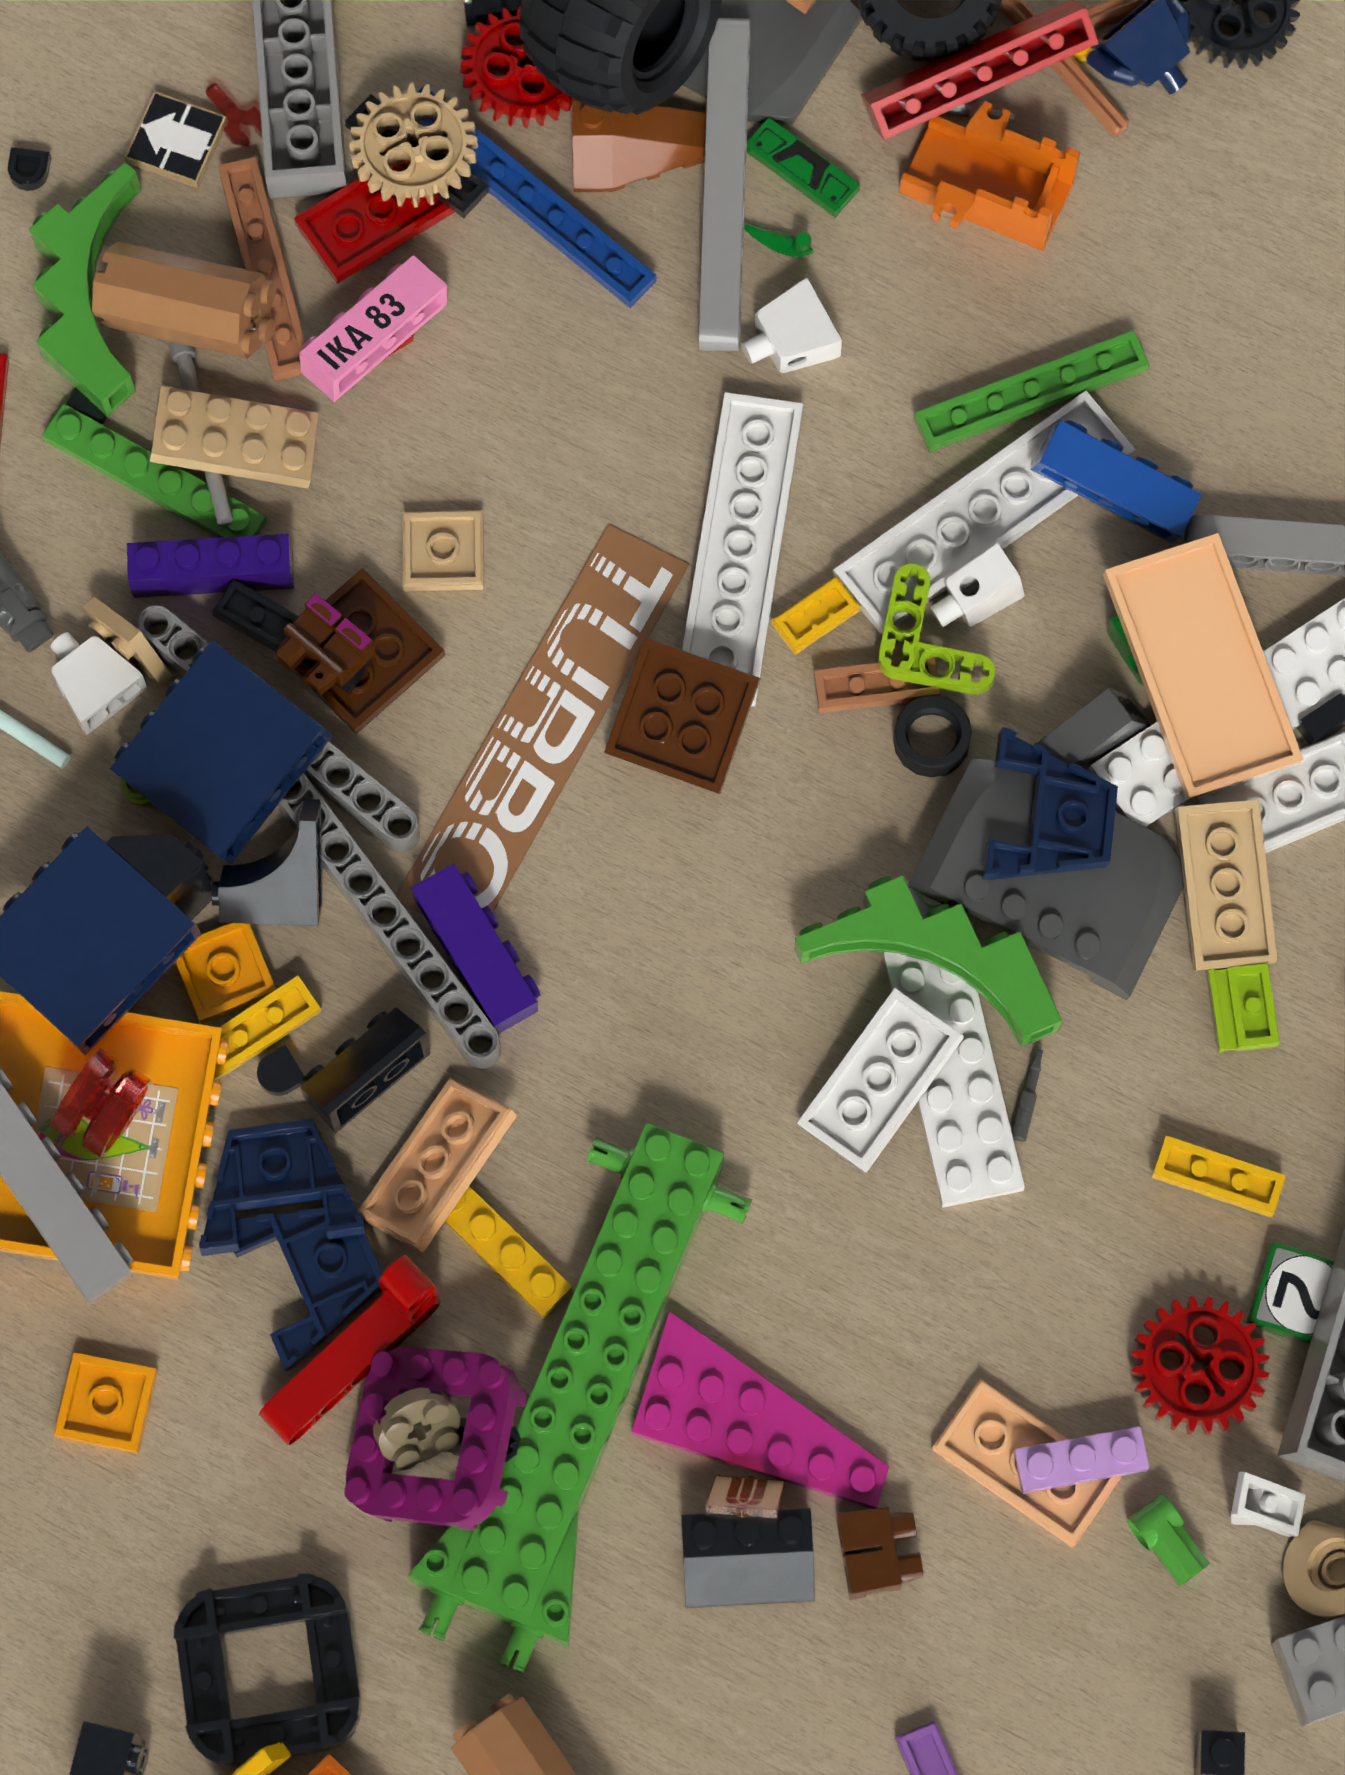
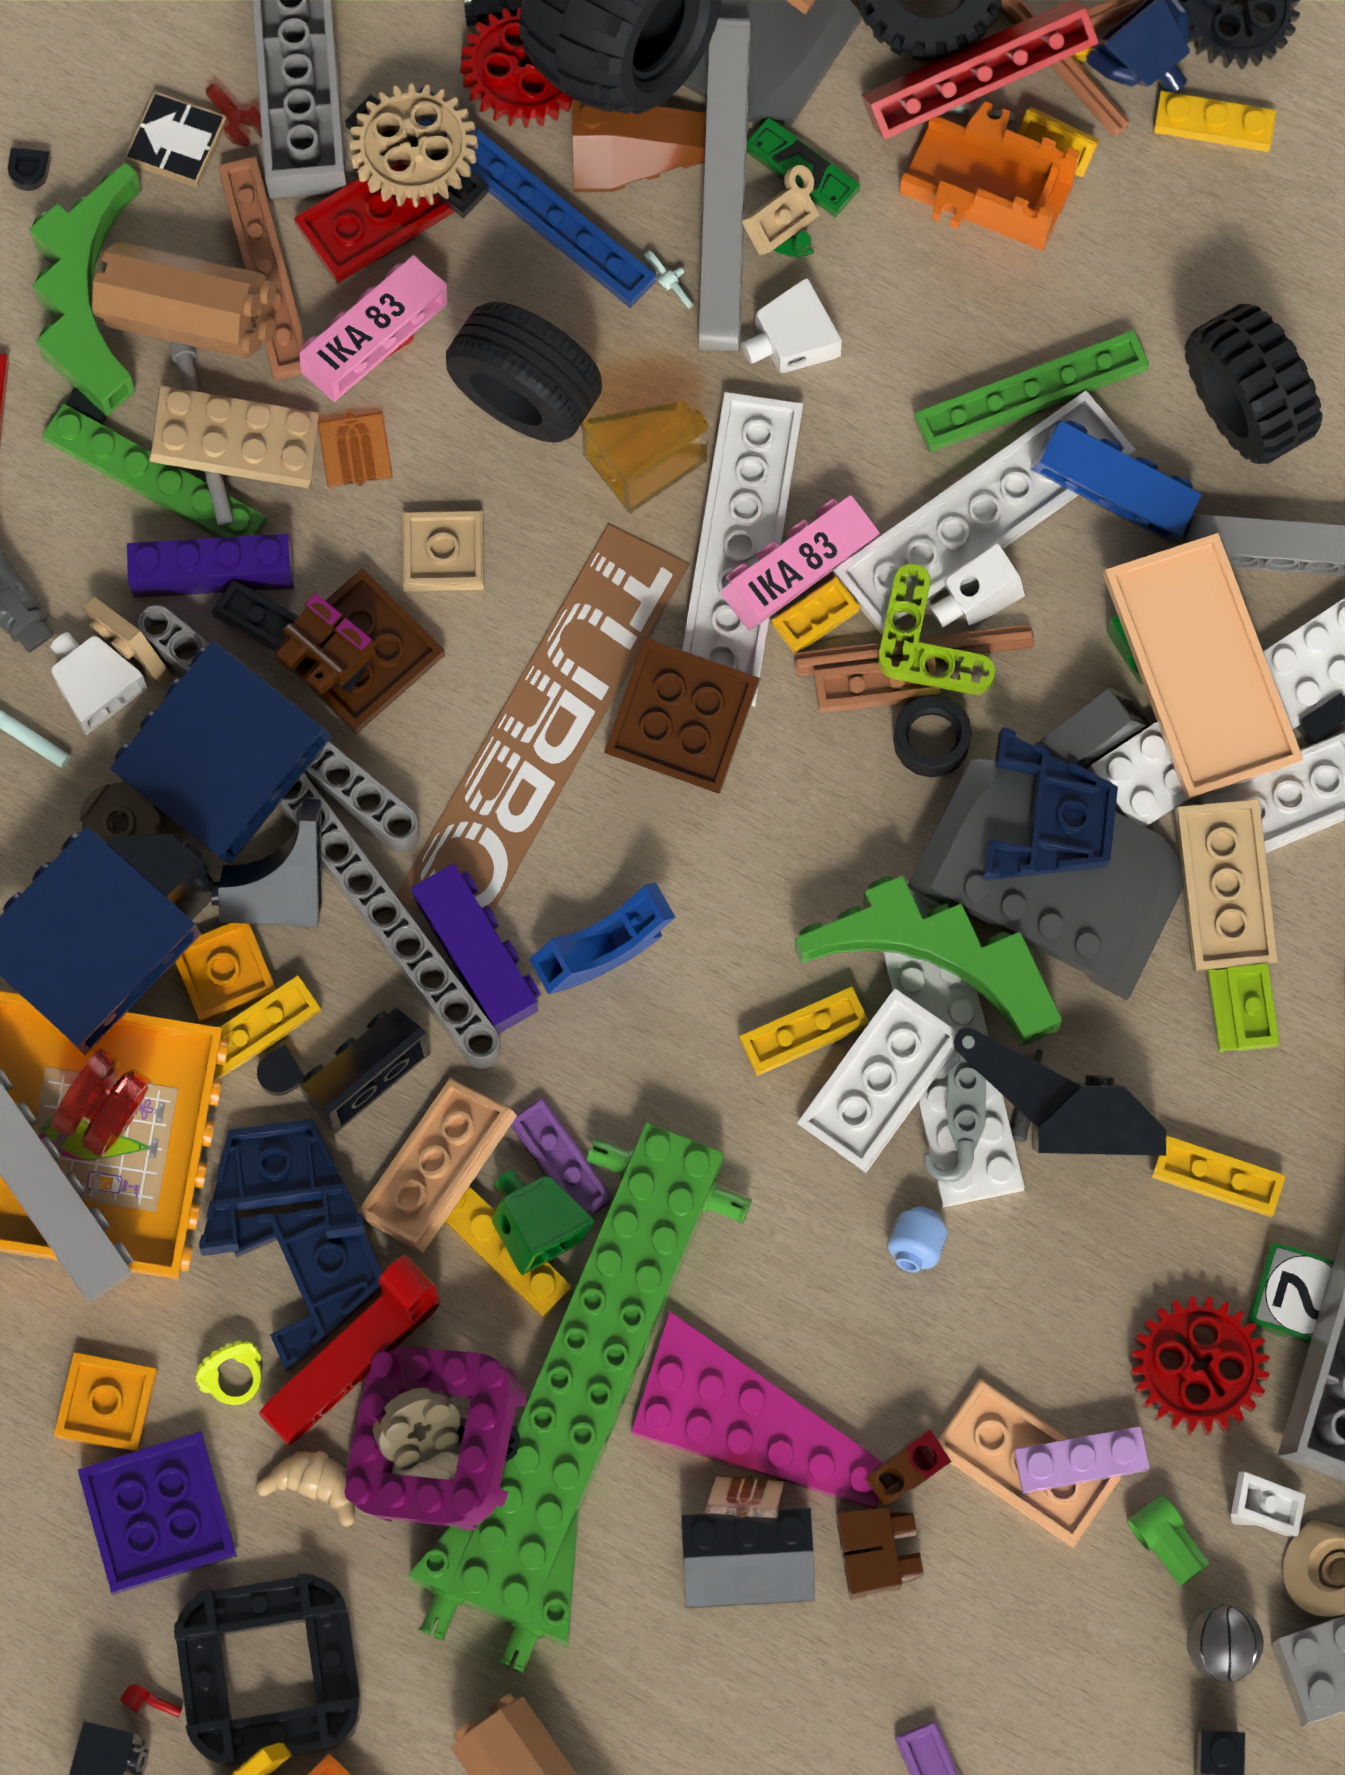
(120, 800): none -> dark tan plate
(136, 1696): none -> red hand
(157, 1513): none -> dark purple plate
(208, 1373): none -> neon yellow piece
(313, 1477): none -> tan piece
(355, 449): none -> clear orange piece
(524, 371): none -> black tyre
(537, 1220): none -> green torso
(560, 1156): none -> medium lavender tile
(606, 944): none -> blue arch
(645, 449): none -> clear yellow slope
(668, 278): none -> light aqua piece
(783, 213): none -> tan hinge
(799, 562): none -> bright pink brick
(804, 1031): none -> yellow plate
(907, 1468): none -> leg
(917, 1239): none -> light blue head
(974, 641): none -> nougat axle
(1039, 125): none -> yellow plate
(1064, 1114): none -> black slope
(1215, 121): none -> yellow plate
(1225, 1643): none -> flat silver piece
(1253, 383): none -> black tyre

